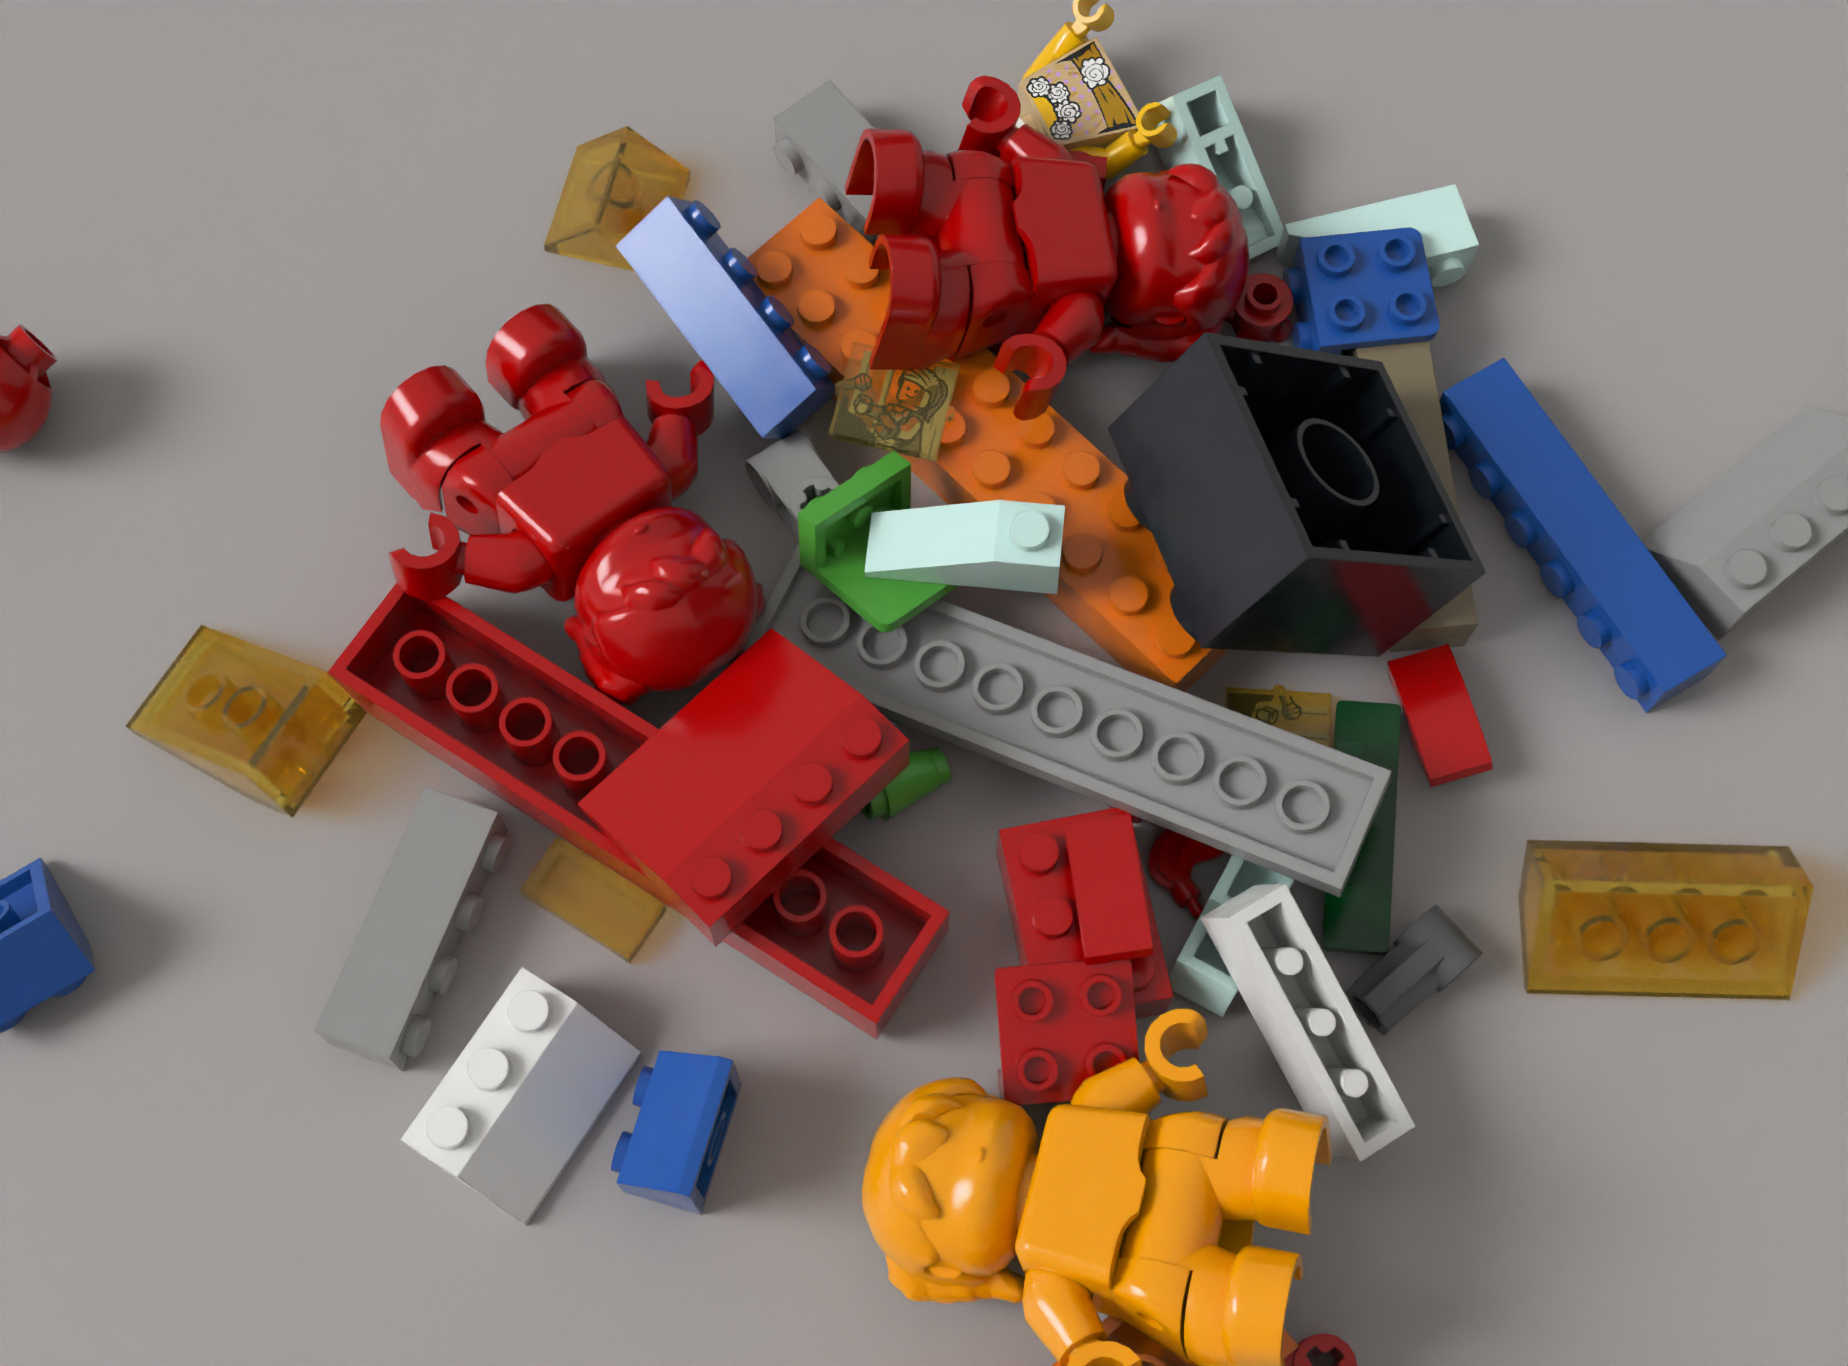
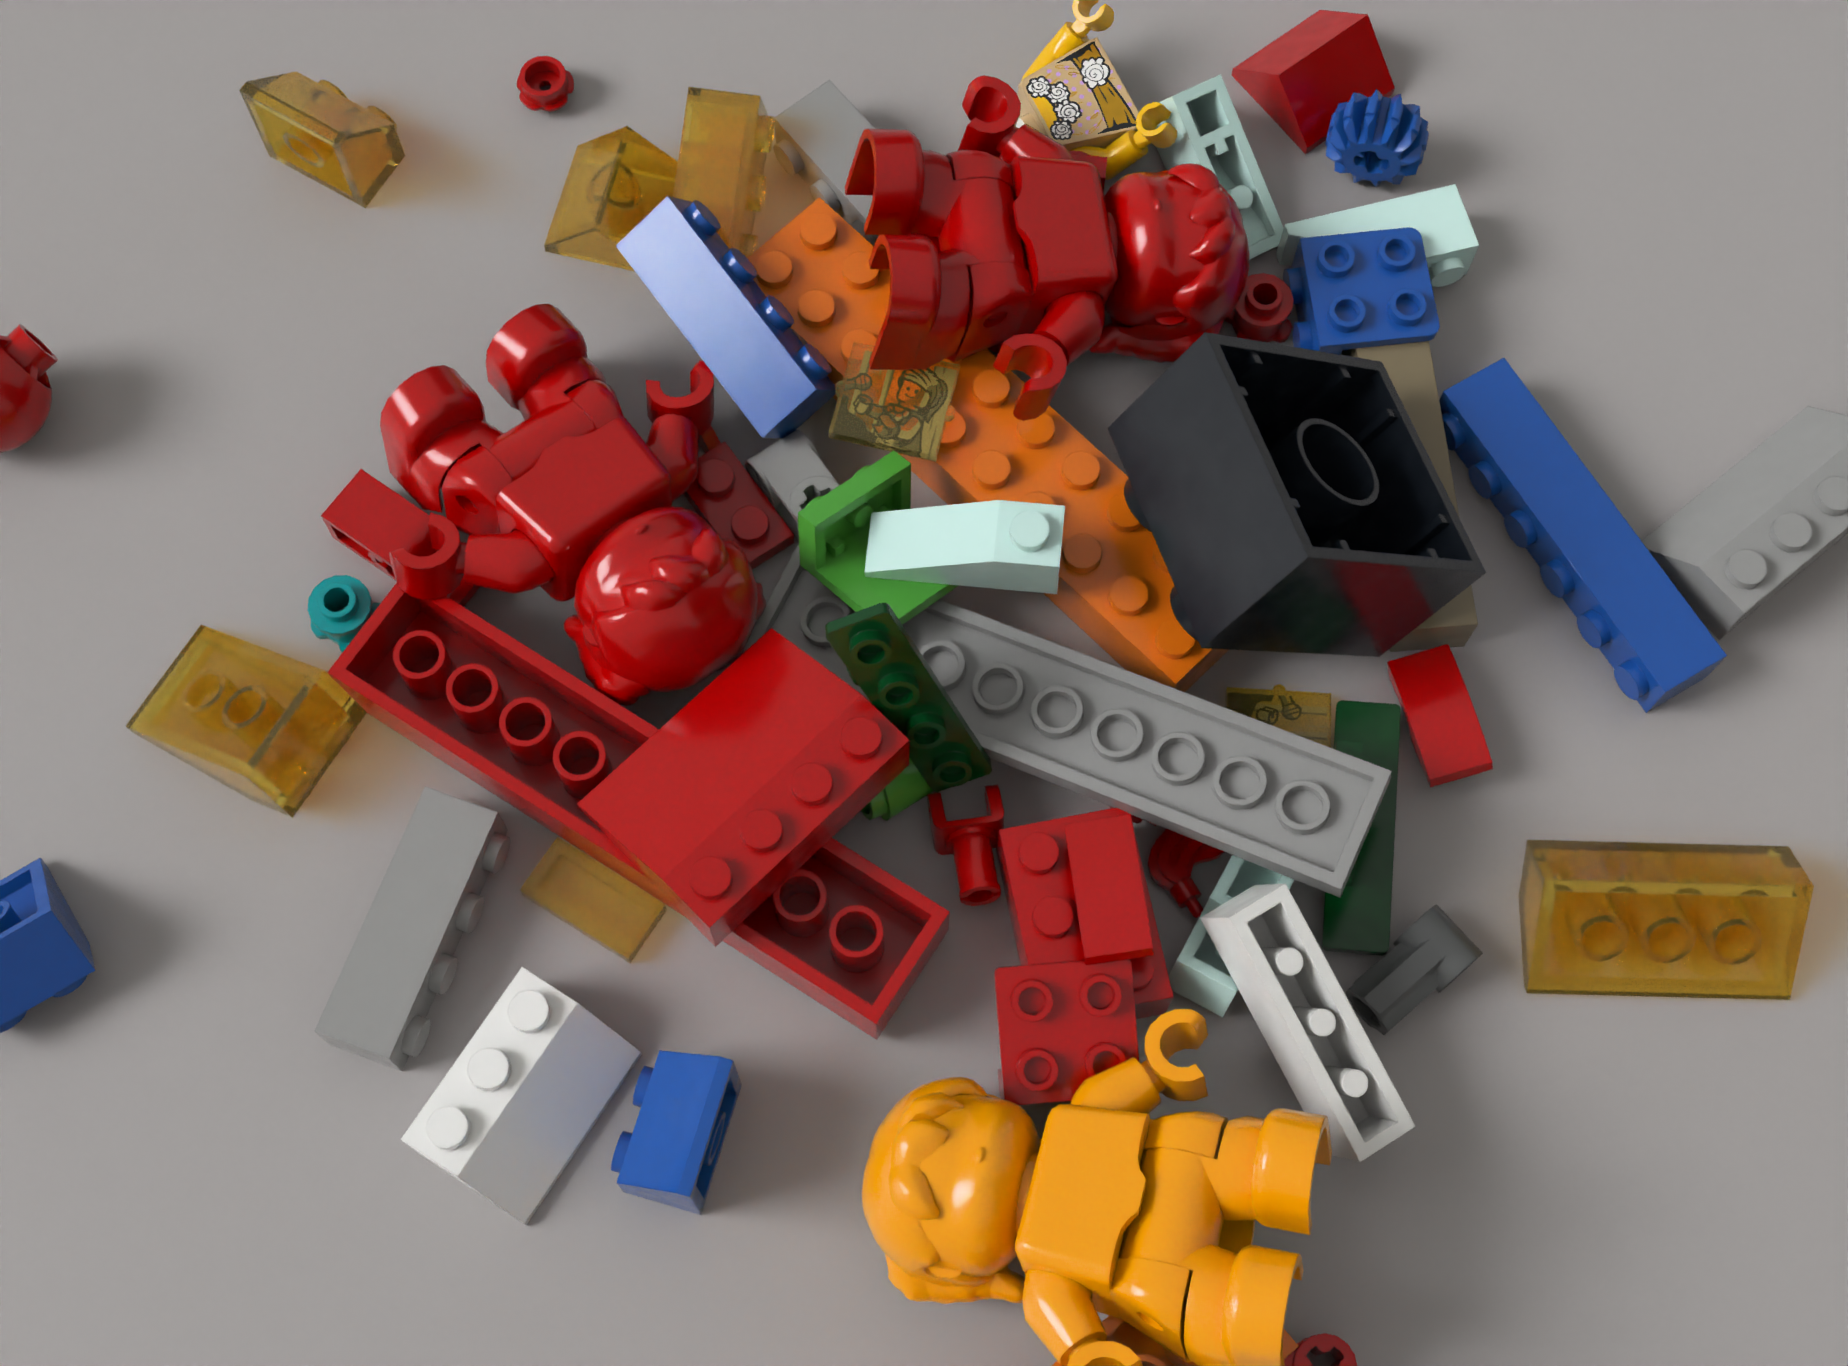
(324, 134): none -> clear yellow slope
(329, 598): none -> teal brick
(377, 521): none -> red piece
(544, 72): none -> red plate
(725, 160): none -> clear yellow wedge
(735, 504): none -> red hinge
(909, 695): none -> dark green bracket
(971, 845): none -> red piece
(1313, 70): none -> red slope
(1377, 138): none -> blue gear

